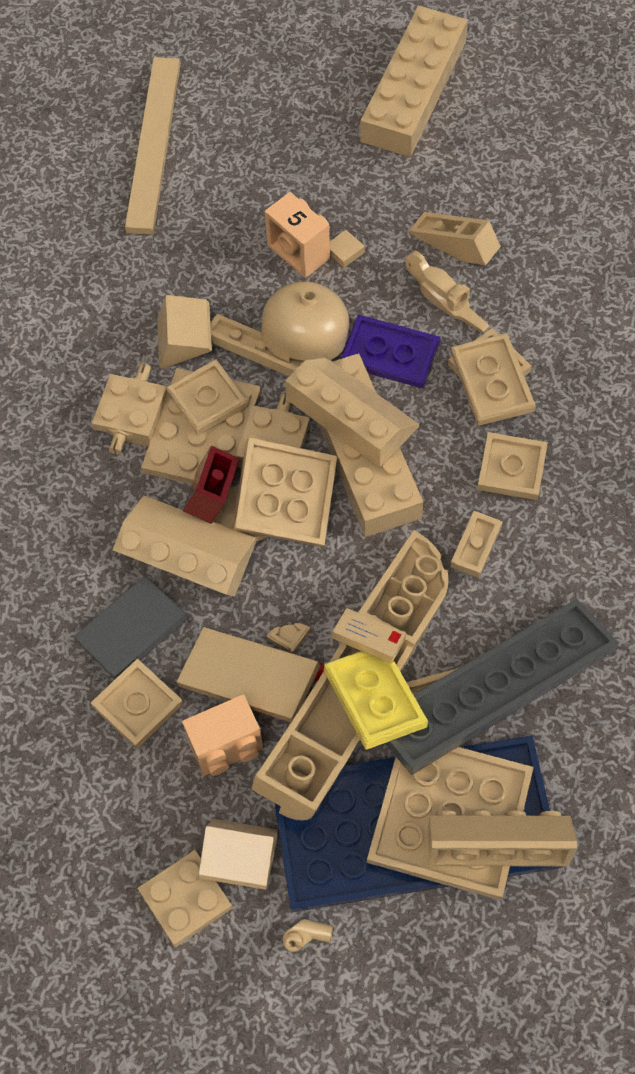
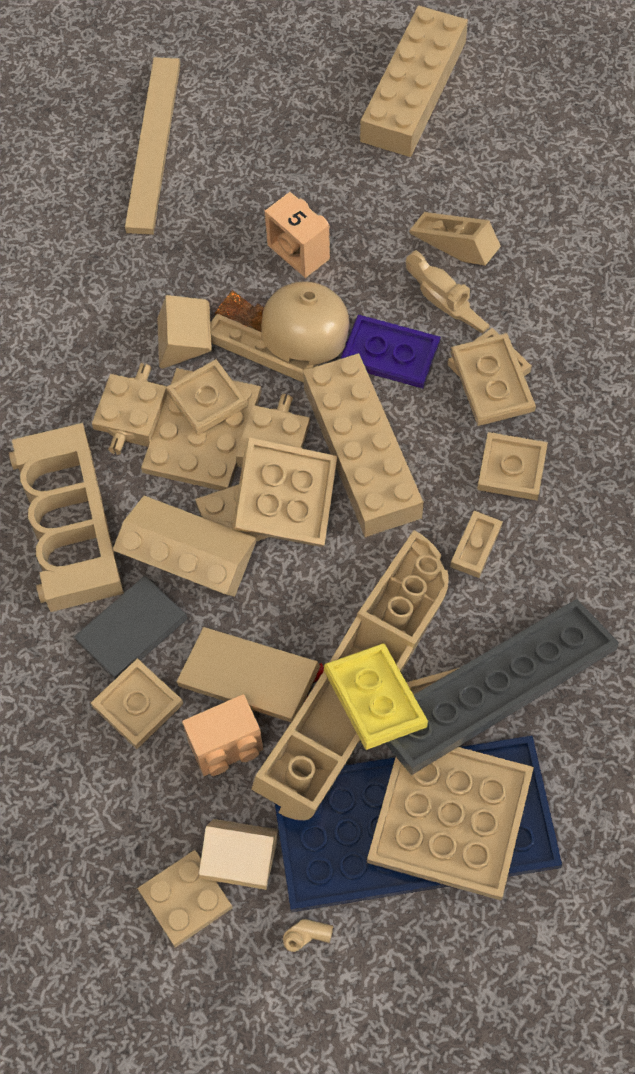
(84, 580): none -> tan fence
(211, 484): dark red brick -> none
(241, 311): none -> clear orange slope
(288, 636): tan tile -> none
(346, 248): tan tile -> none
(349, 409): tan slope -> none
(369, 635): tan tile -> none
(501, 839): tan slope -> none

